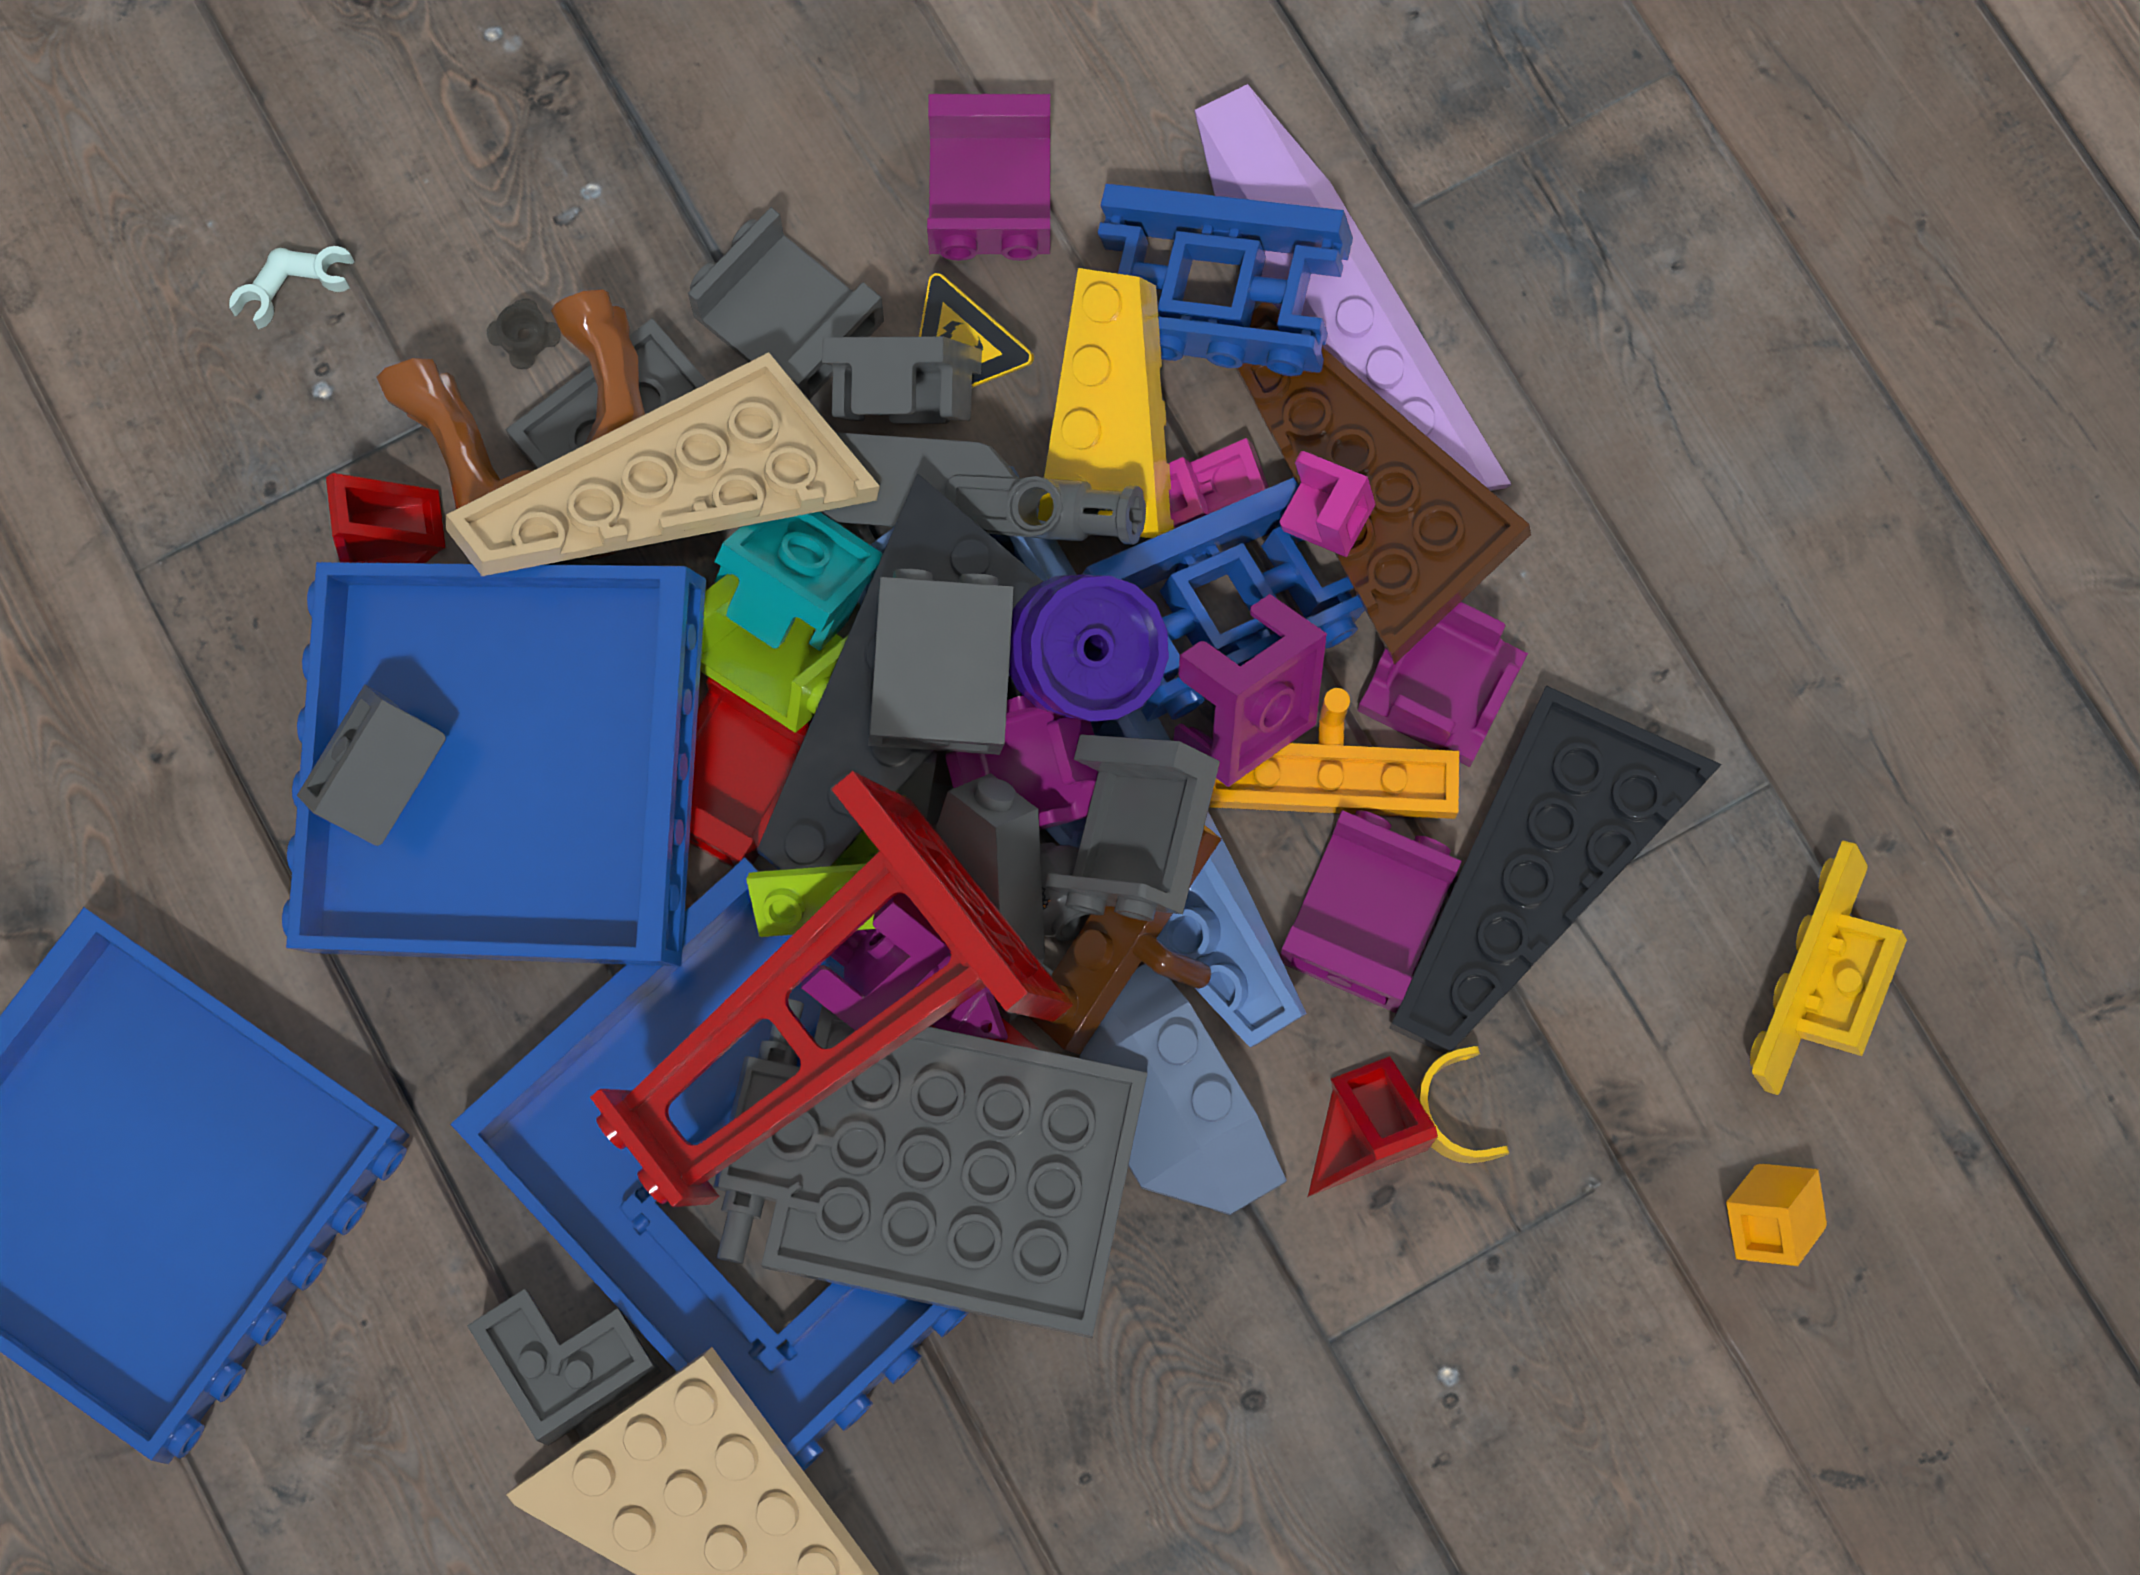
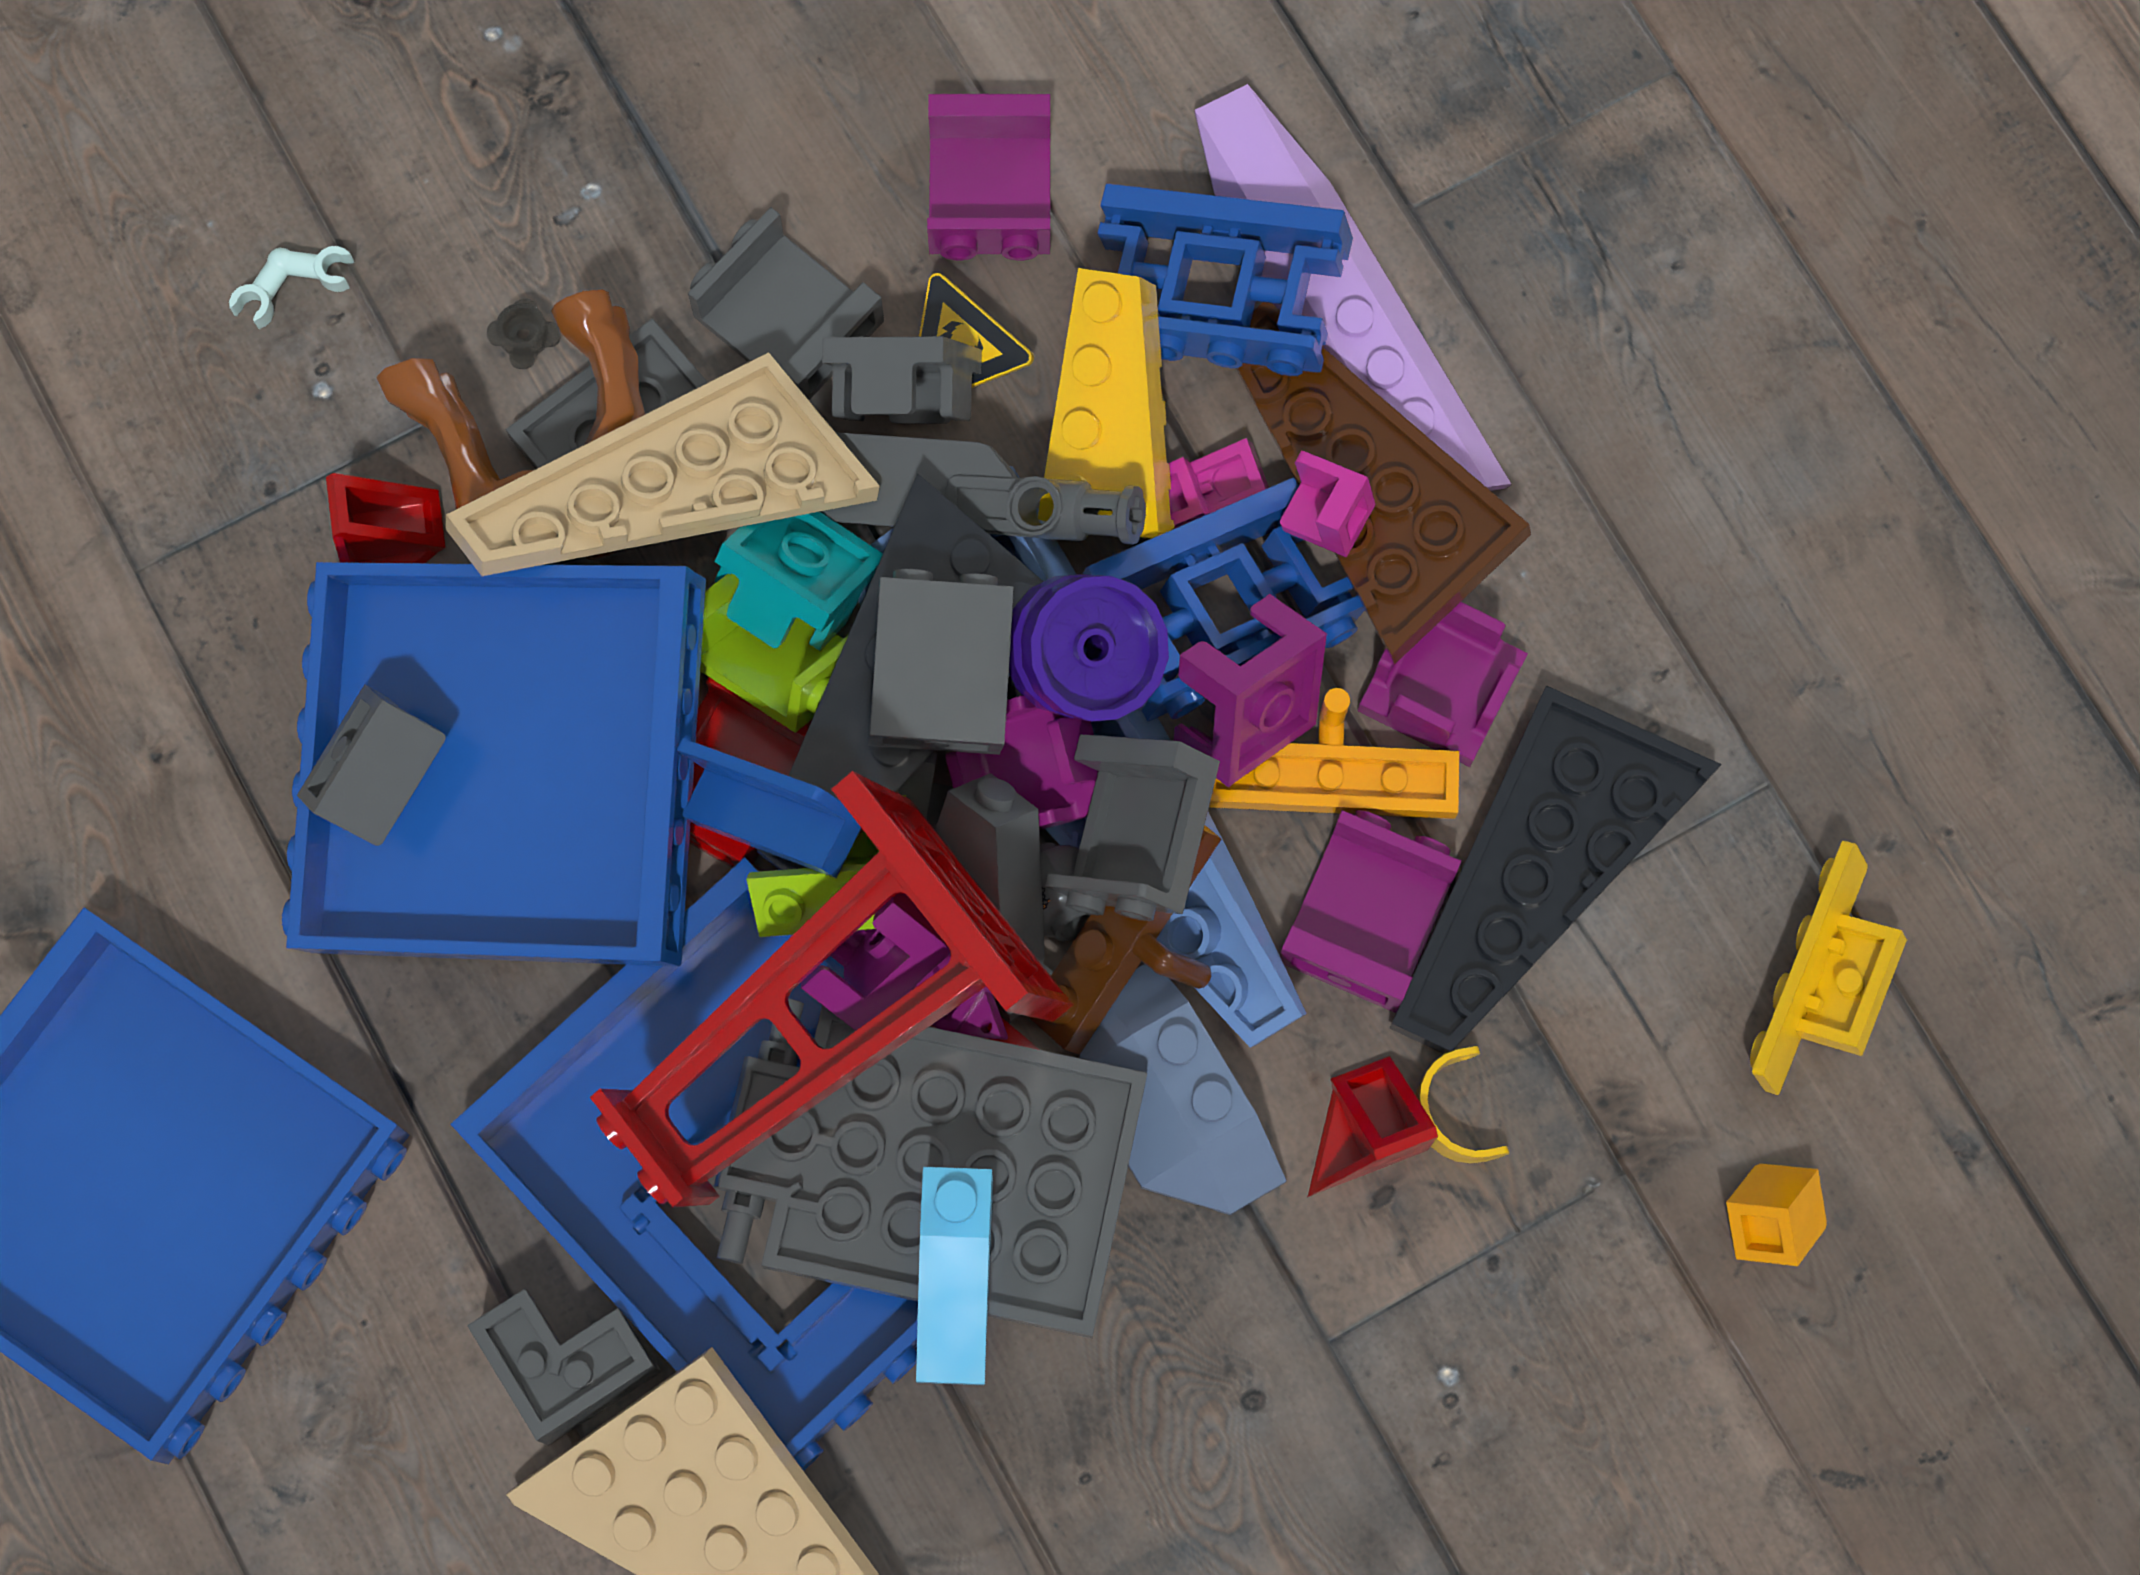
(769, 810): none -> blue panel
(954, 1275): none -> medium azure slope

